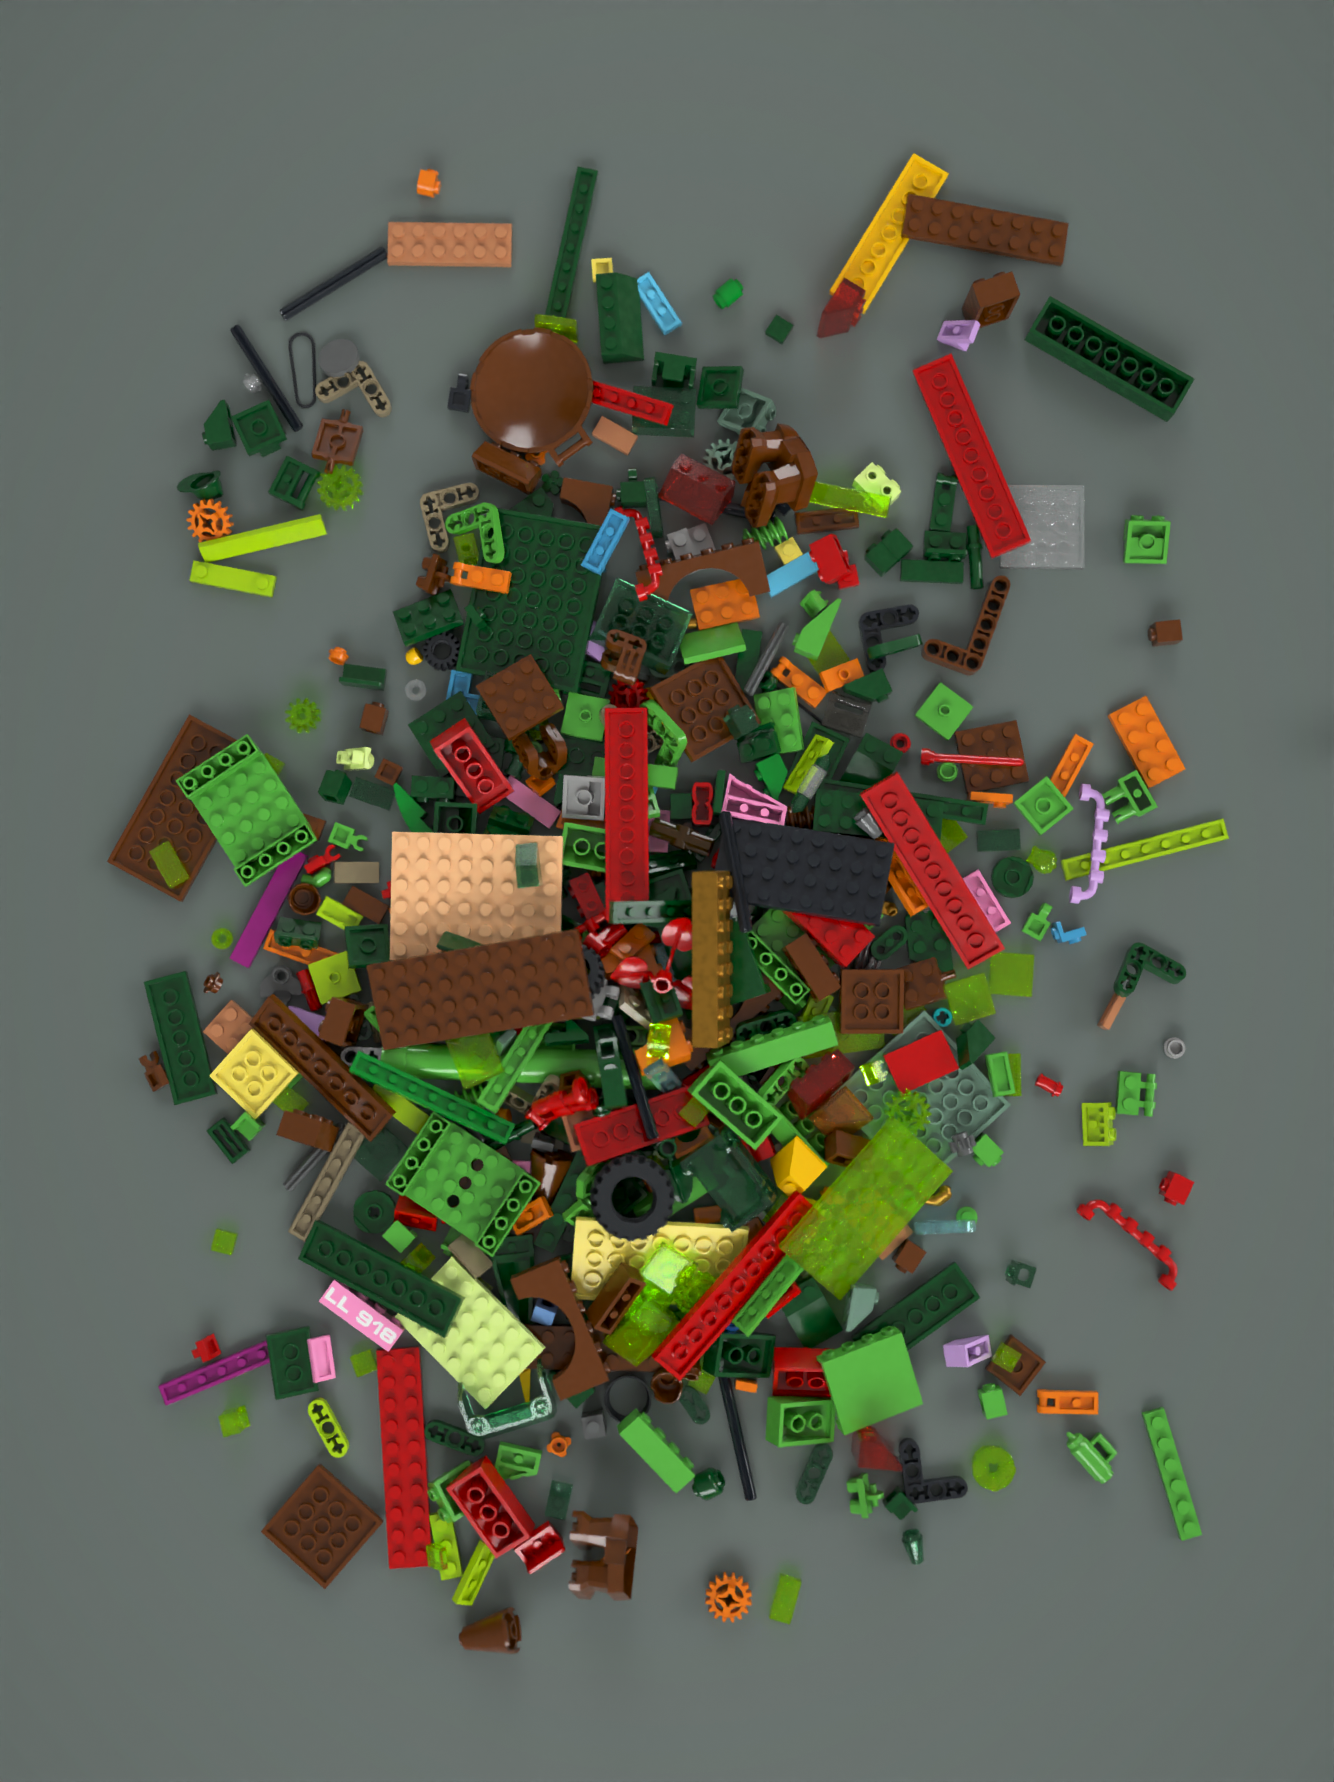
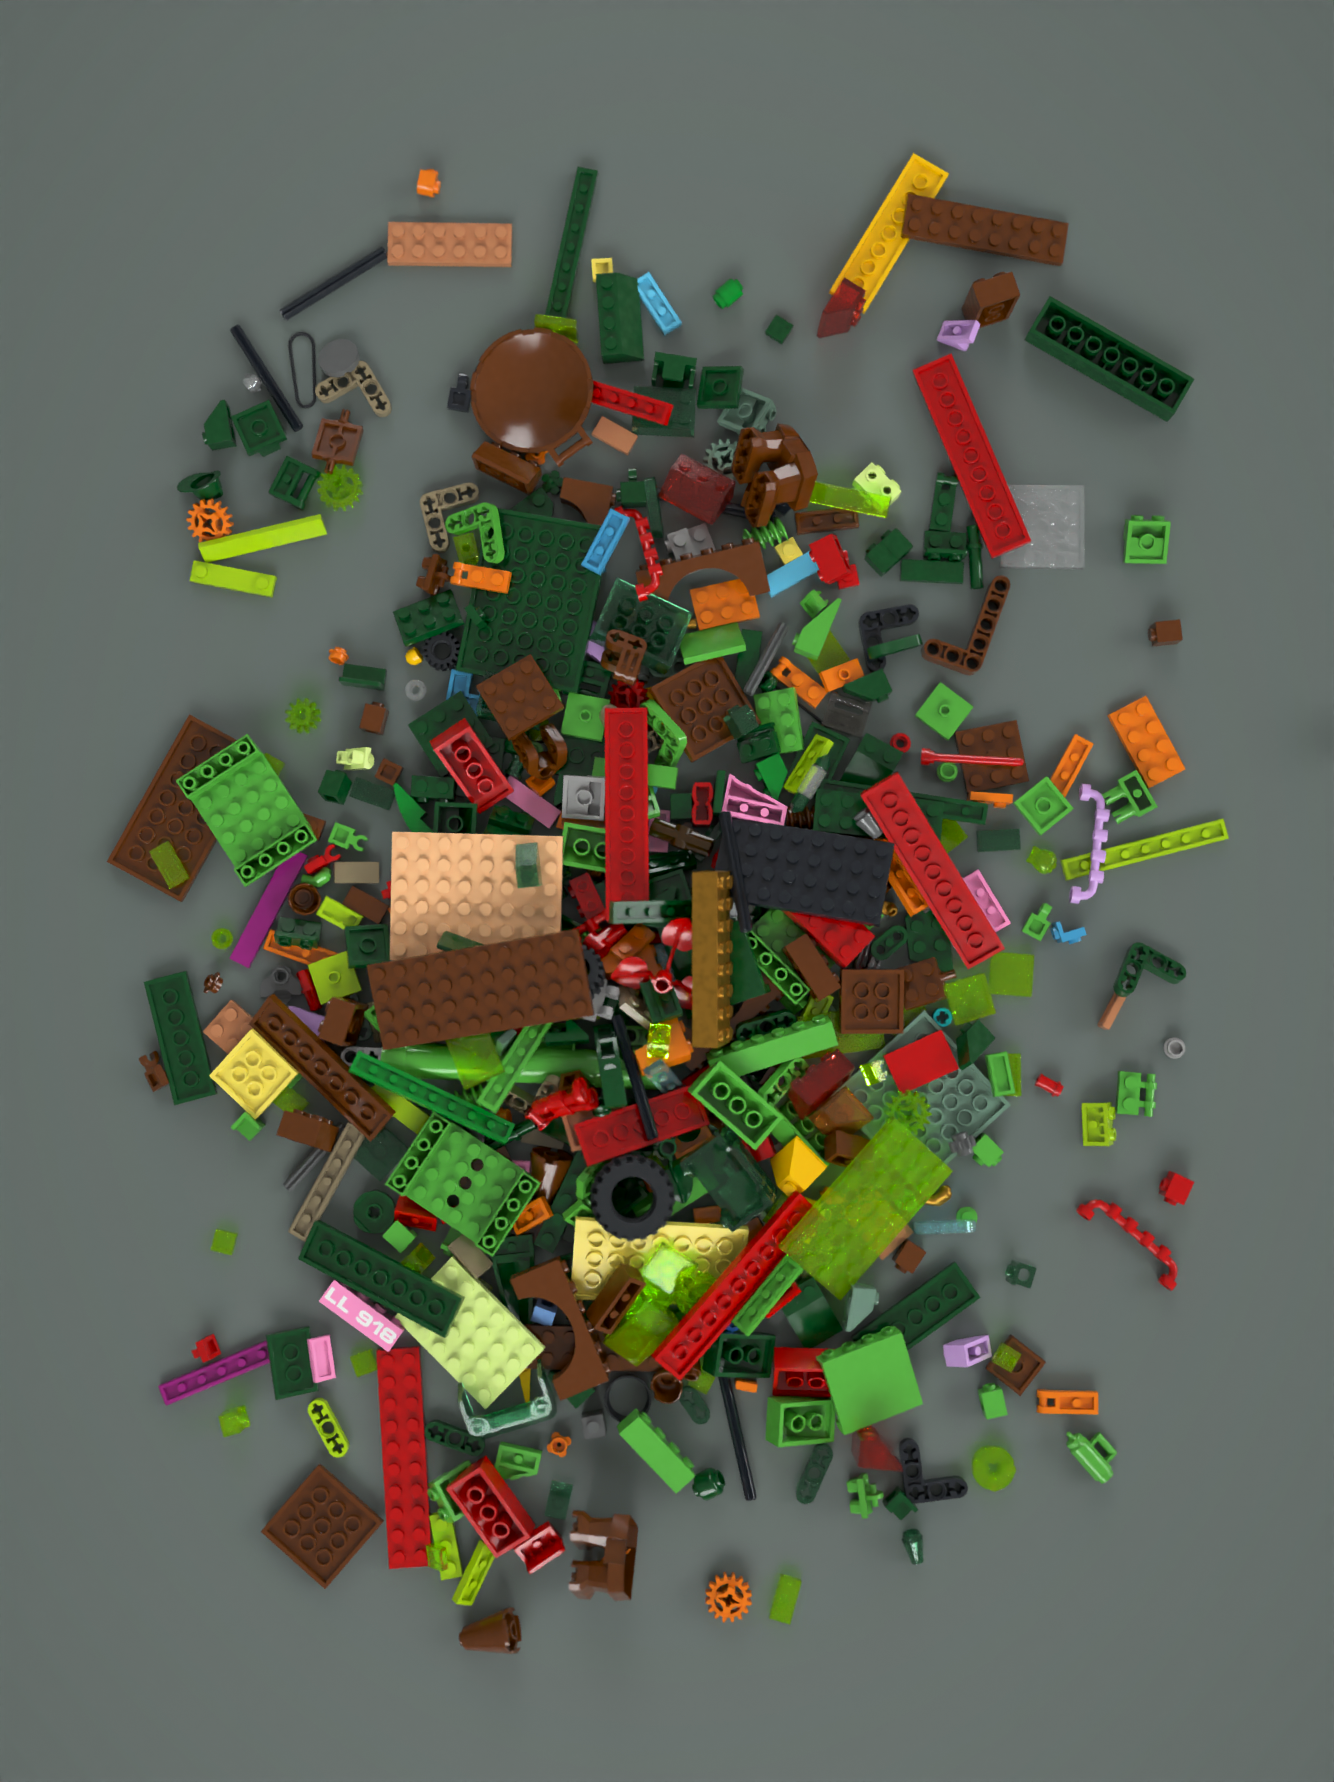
(239, 1154): dark green tile -> none
(543, 1142): dark grey plate -> none
(694, 1112): clear neon green tile -> none
(1012, 877): dark green tile -> none
(1171, 1473): bright green plate -> none

